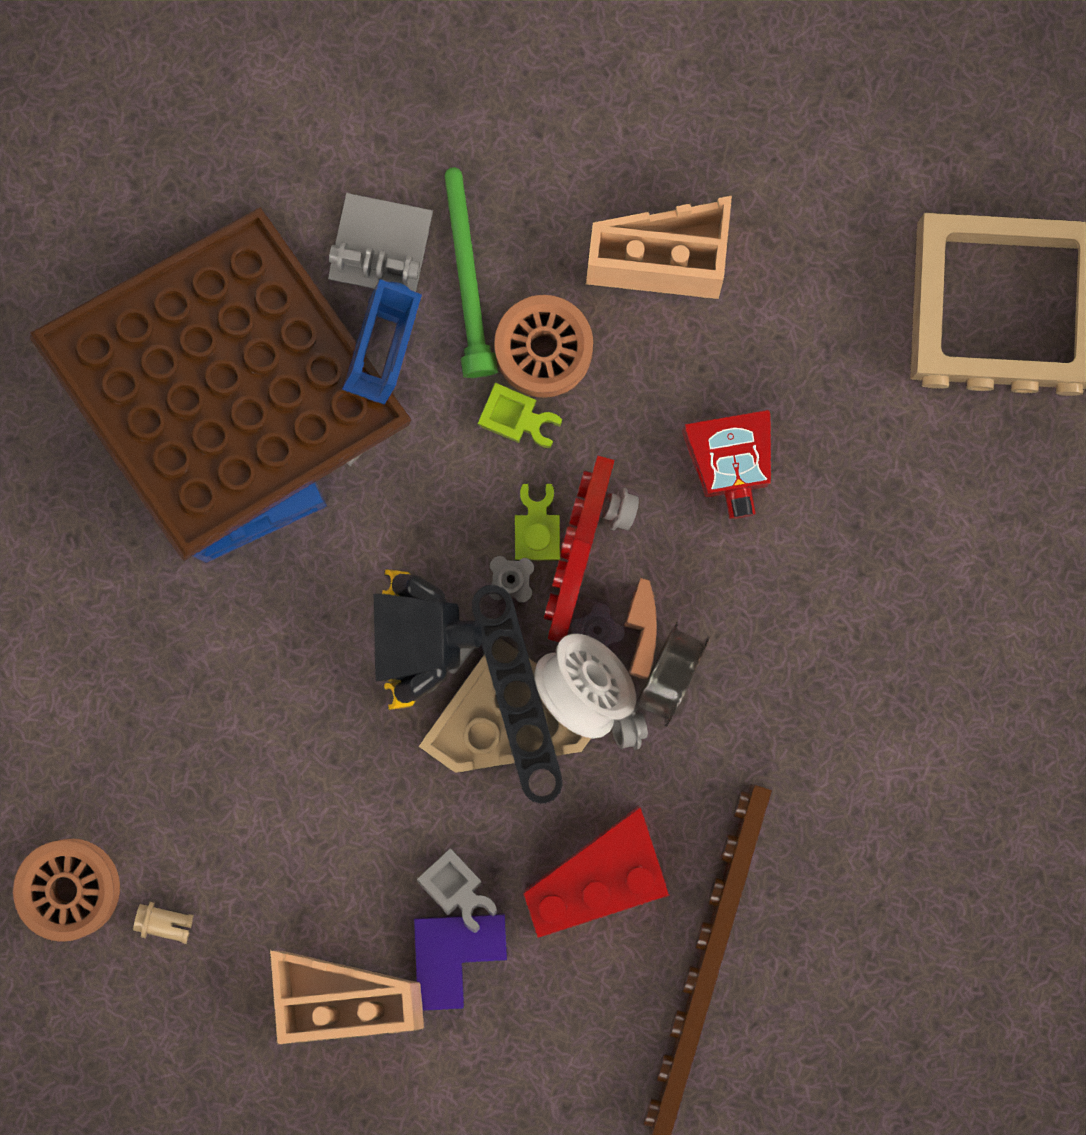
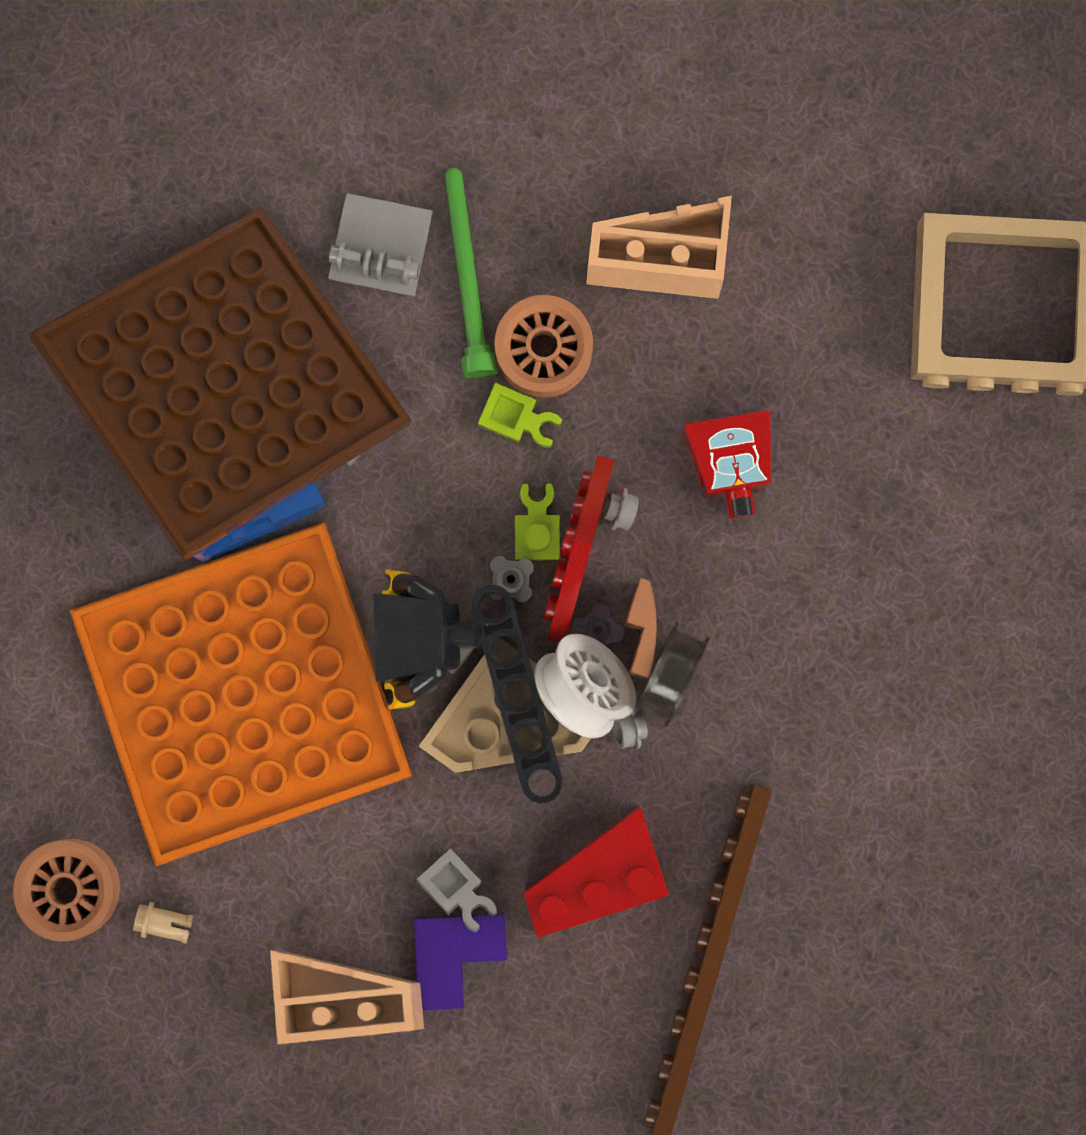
(240, 693): none -> orange tile
(399, 305): blue window -> none

